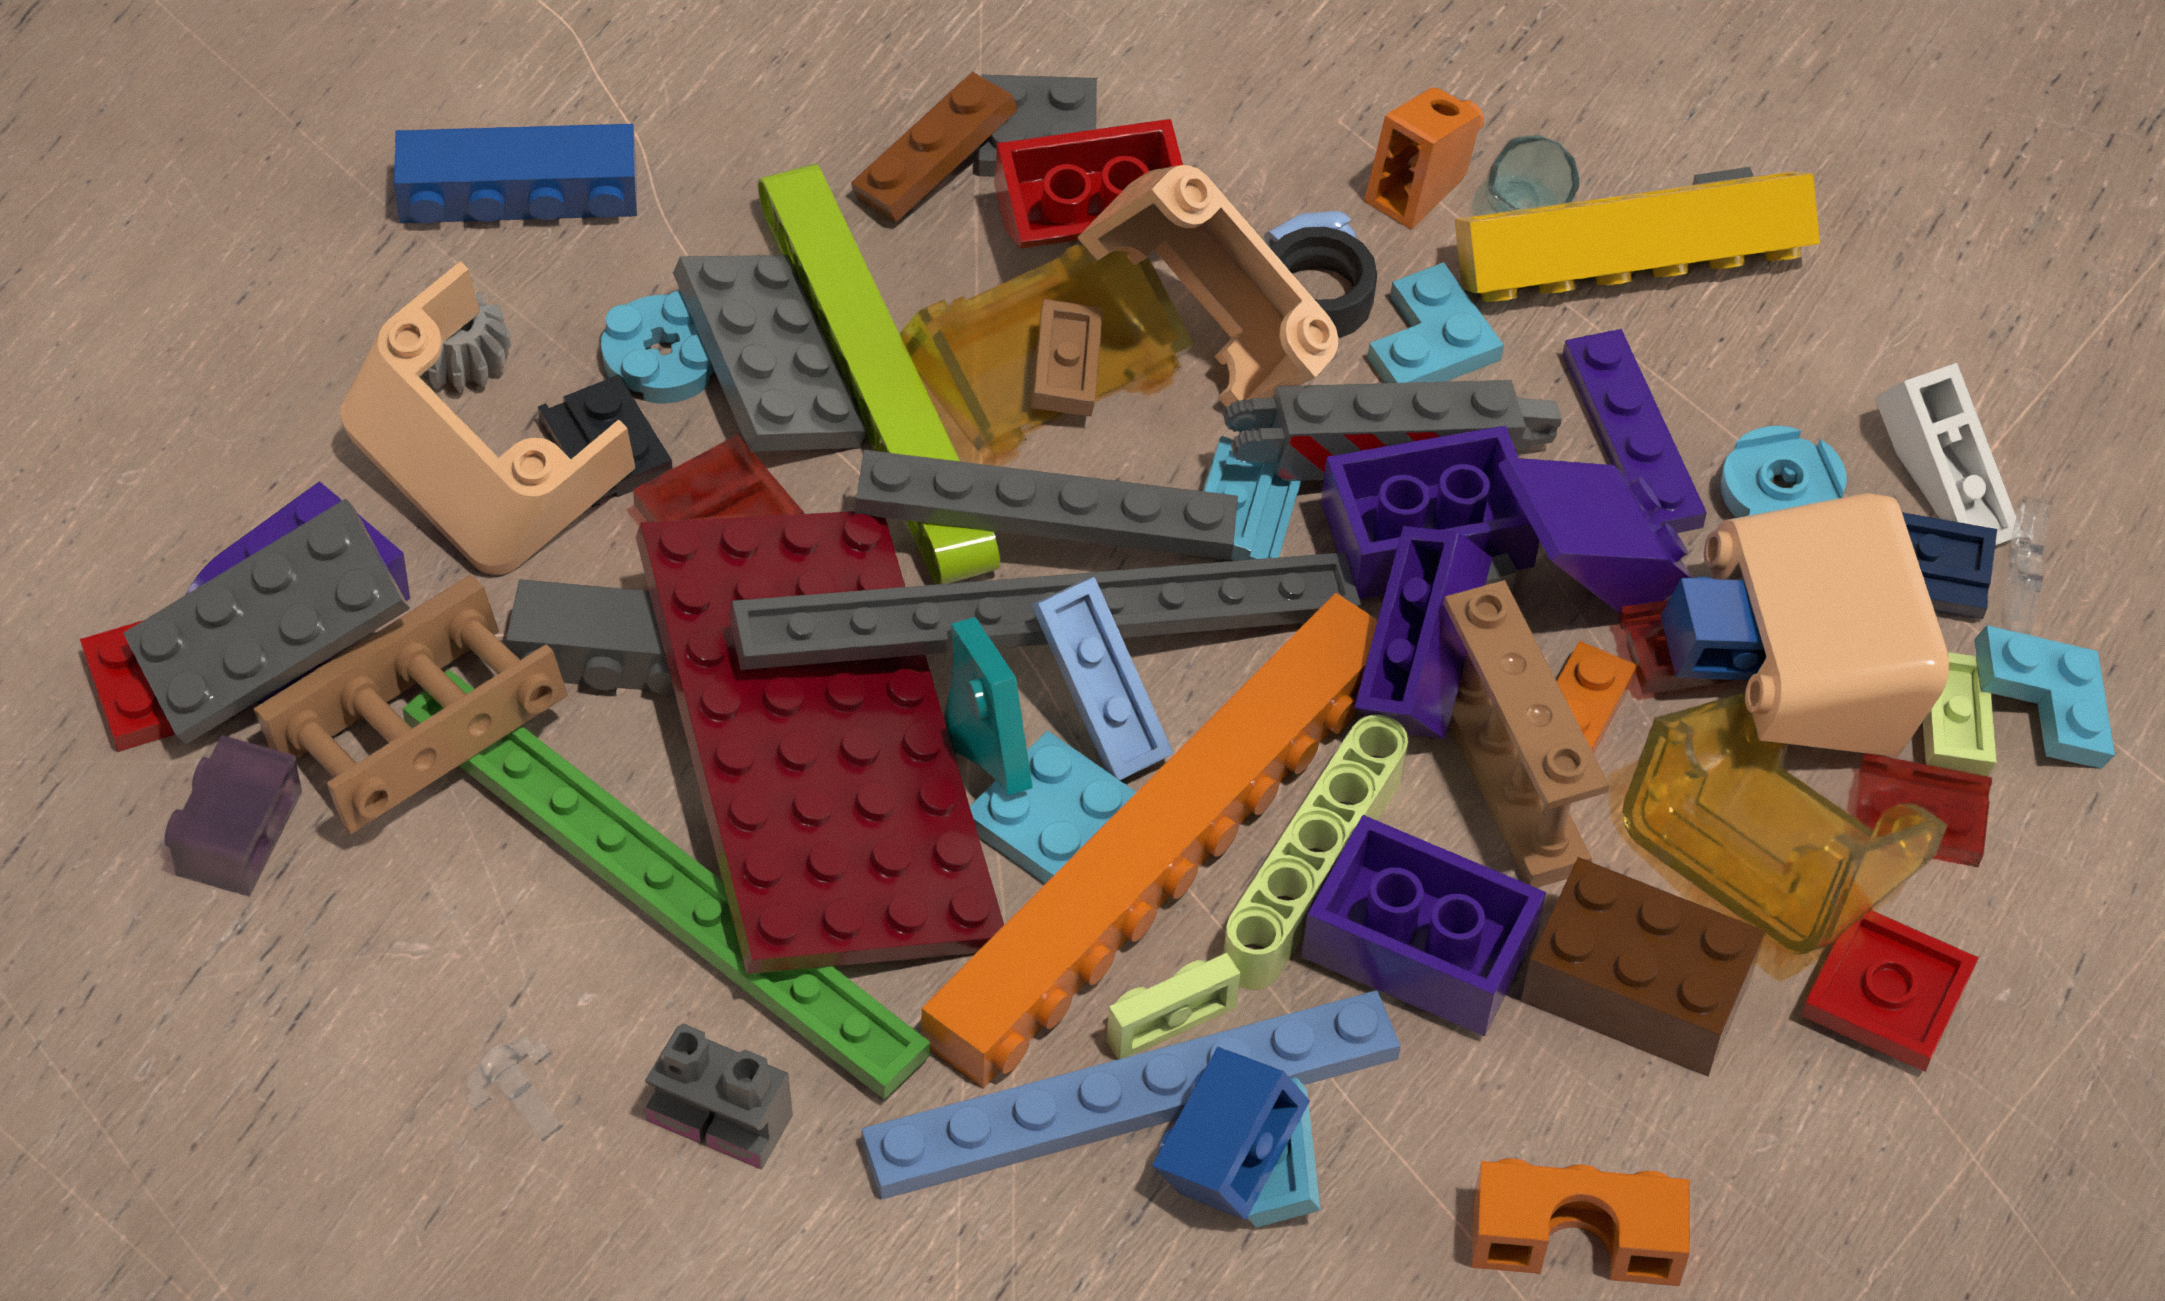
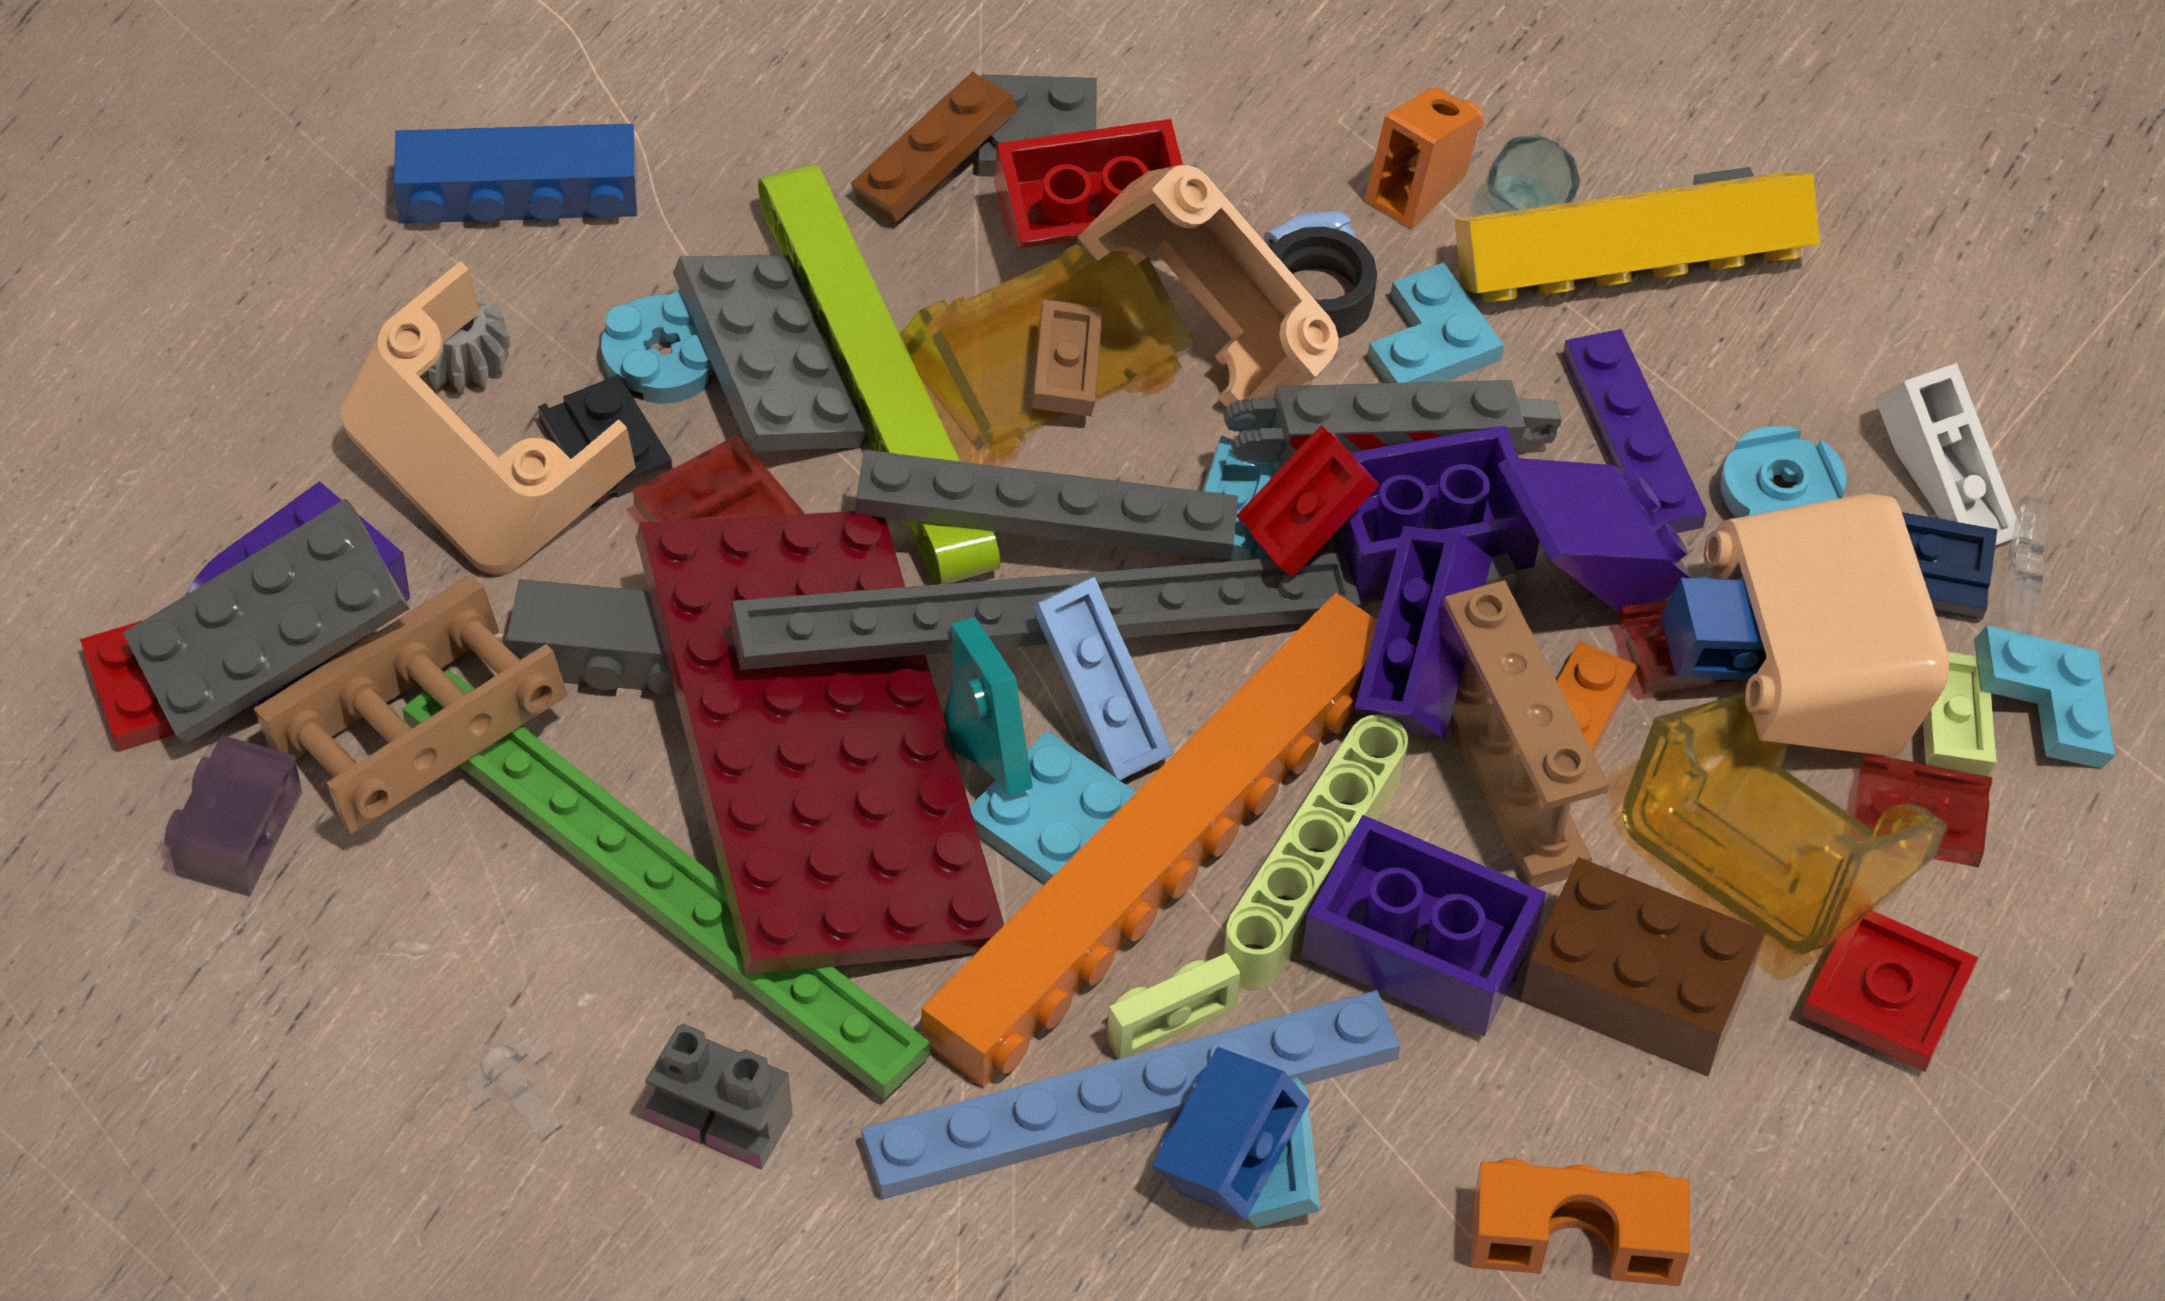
(1307, 500): none -> red plate

